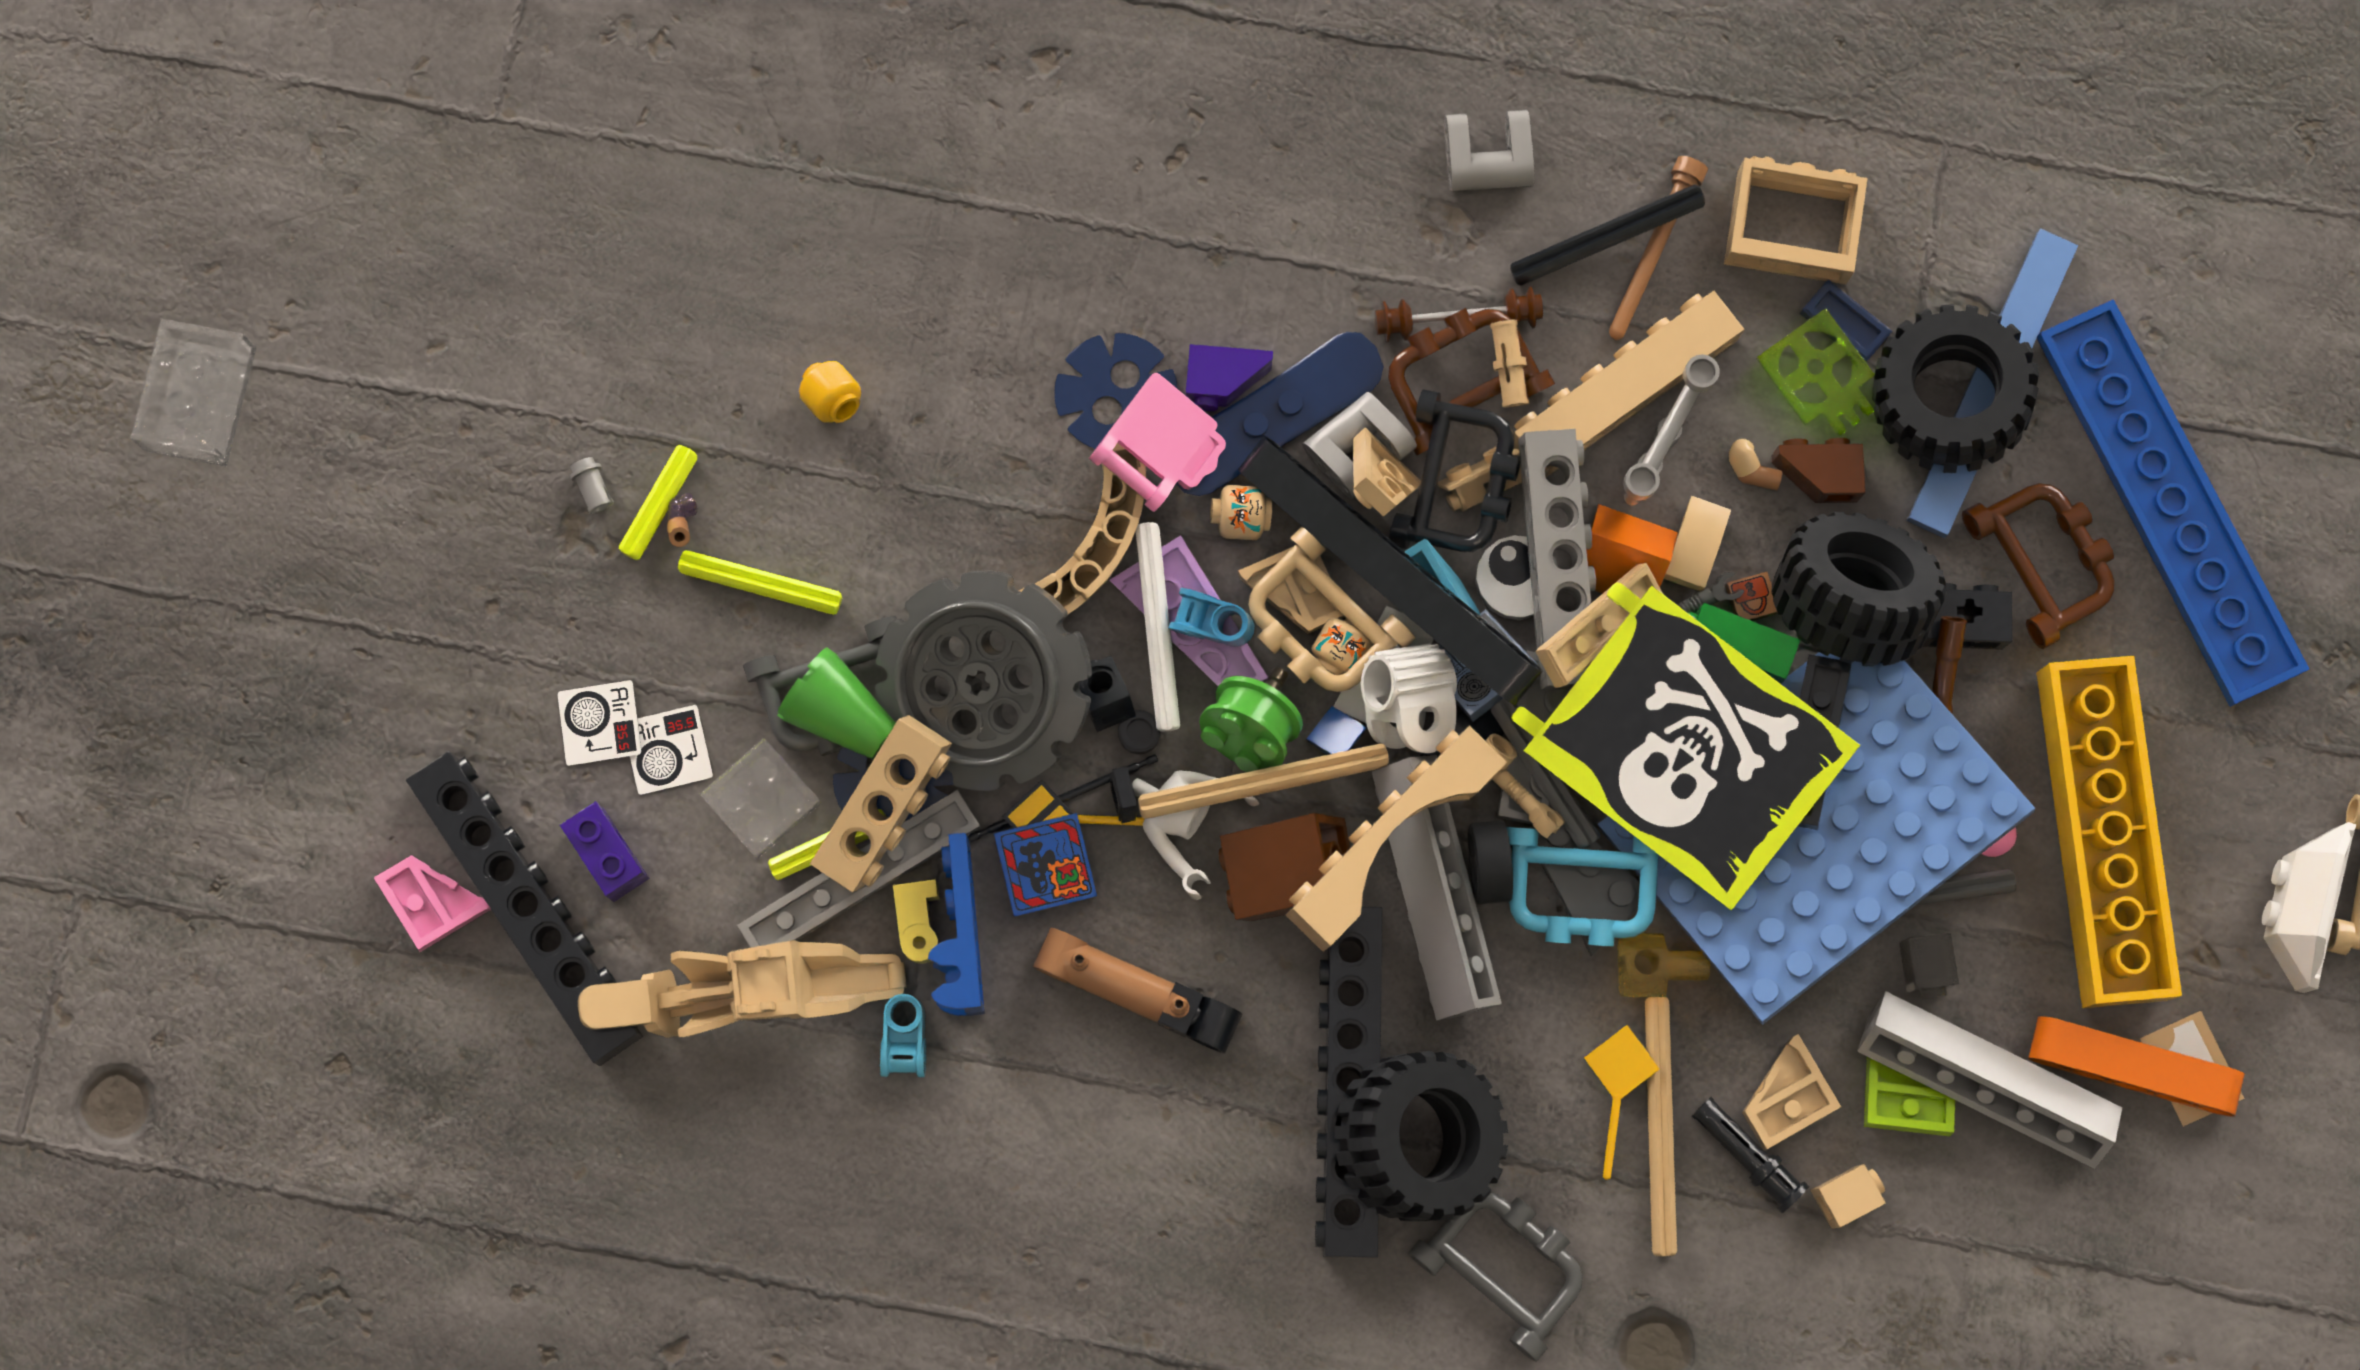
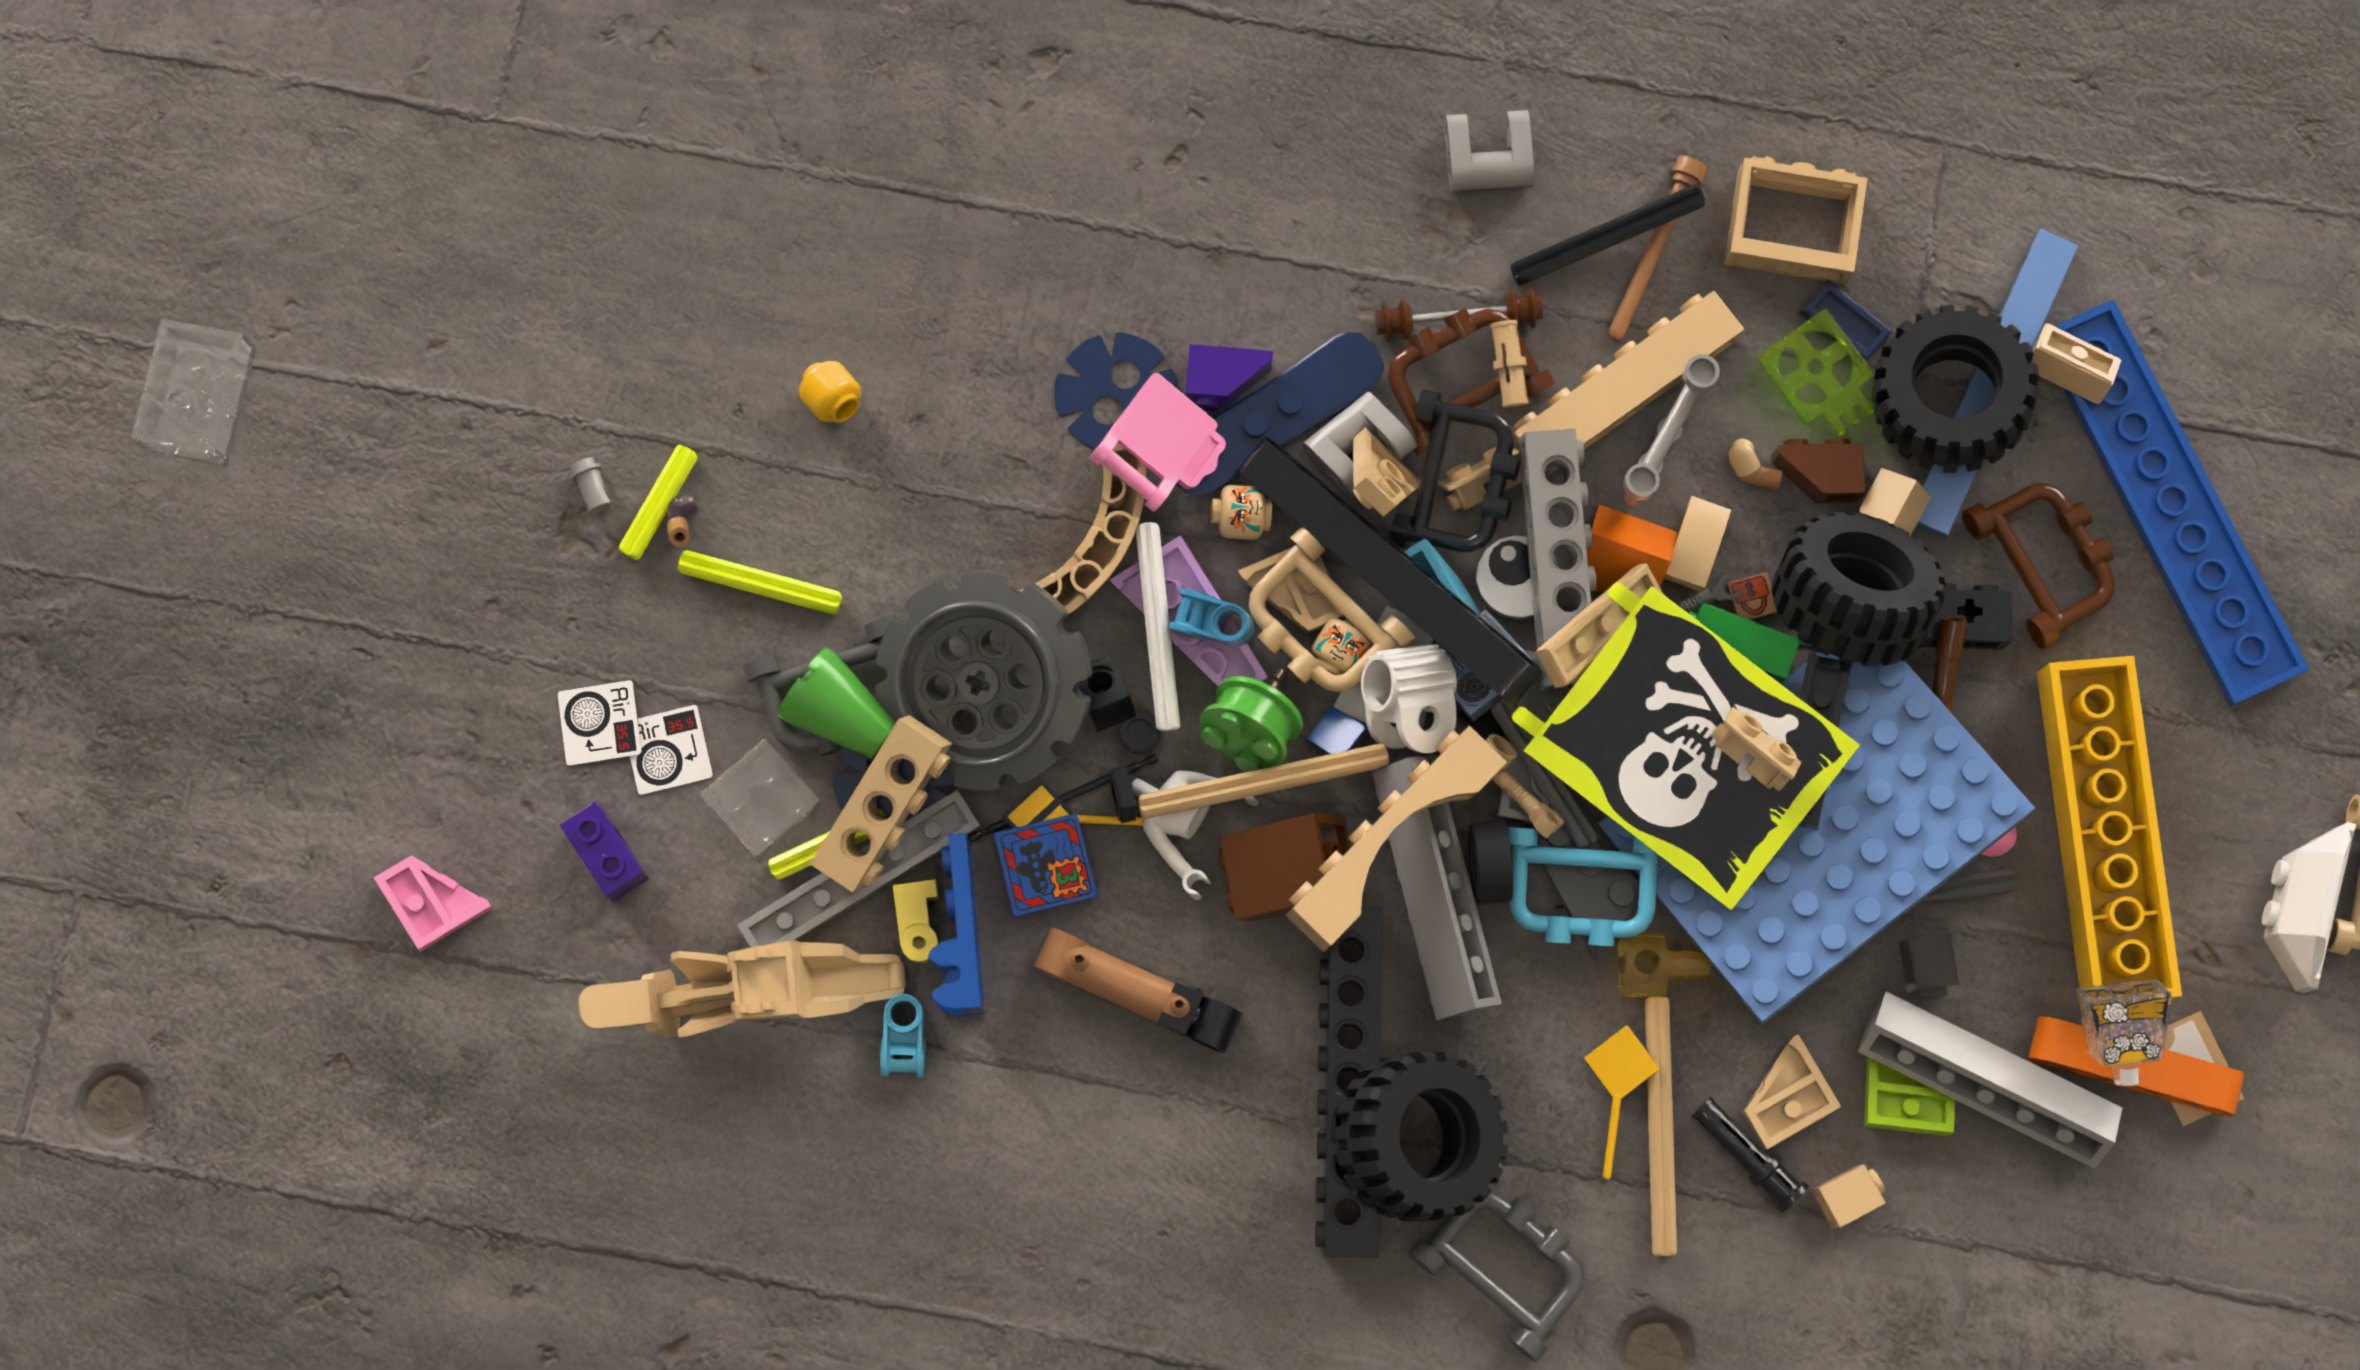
(434, 788): black brick -> none
(1743, 734): none -> tan hinge
(1896, 500): none -> tan panel
(2074, 364): none -> tan slope
(2125, 1025): none -> torso

